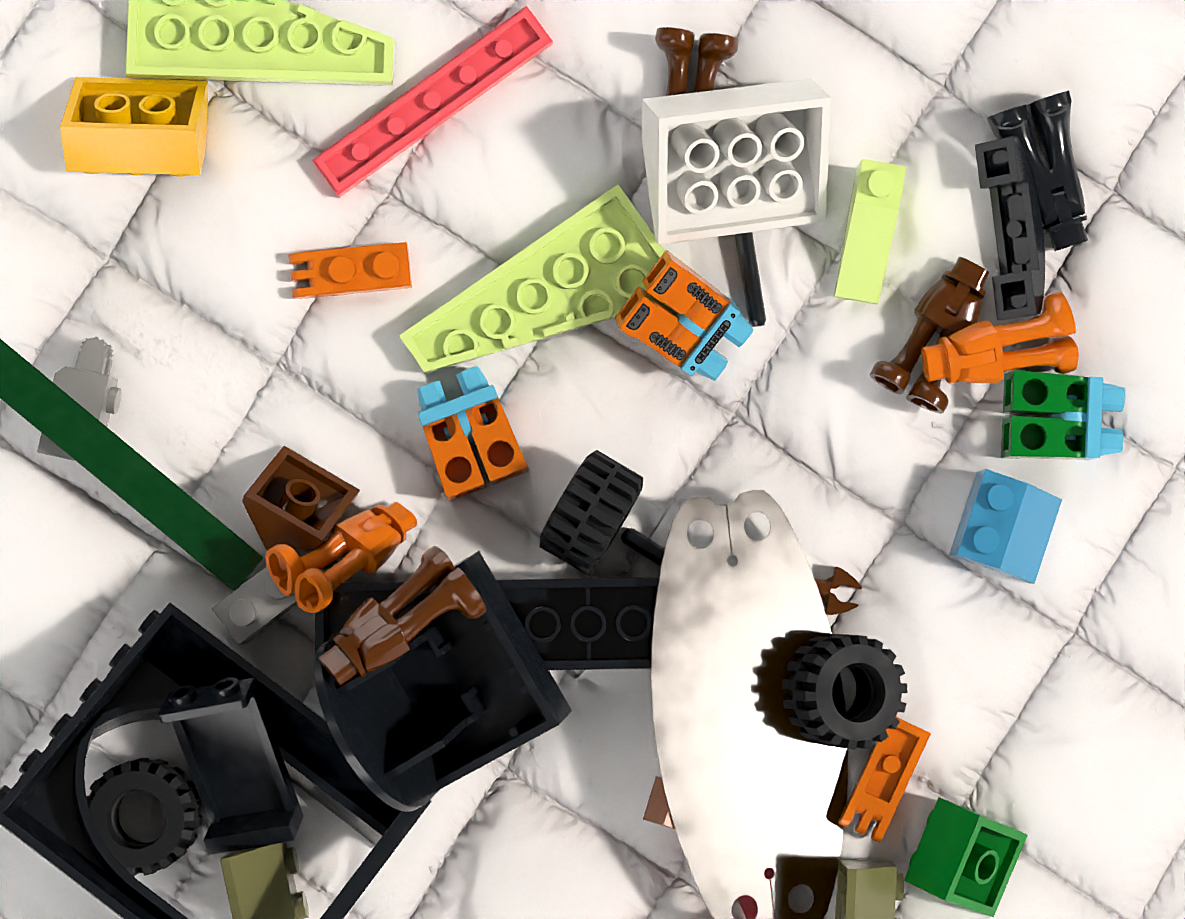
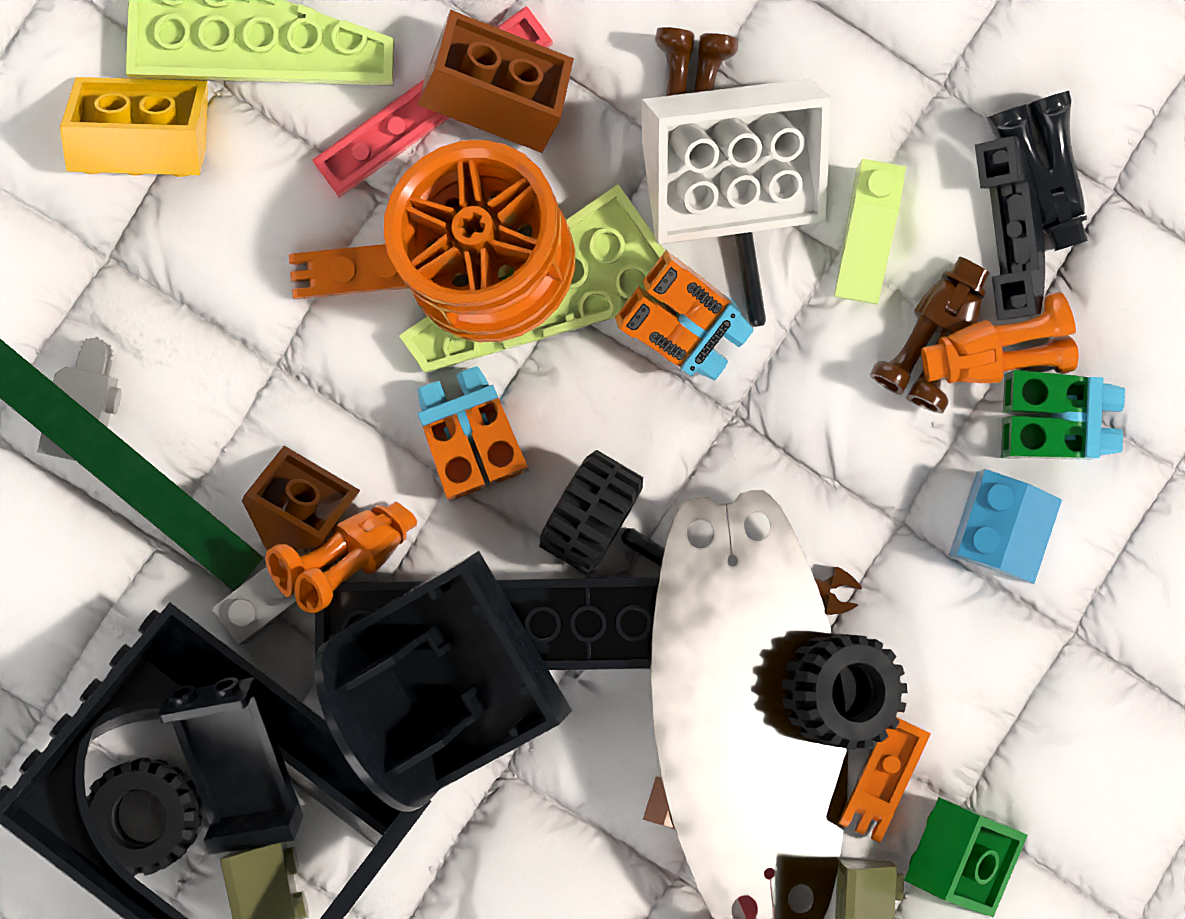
(375, 637): reddish brown piece -> none
(424, 212): none -> orange wheel
(496, 82): none -> dark orange slope

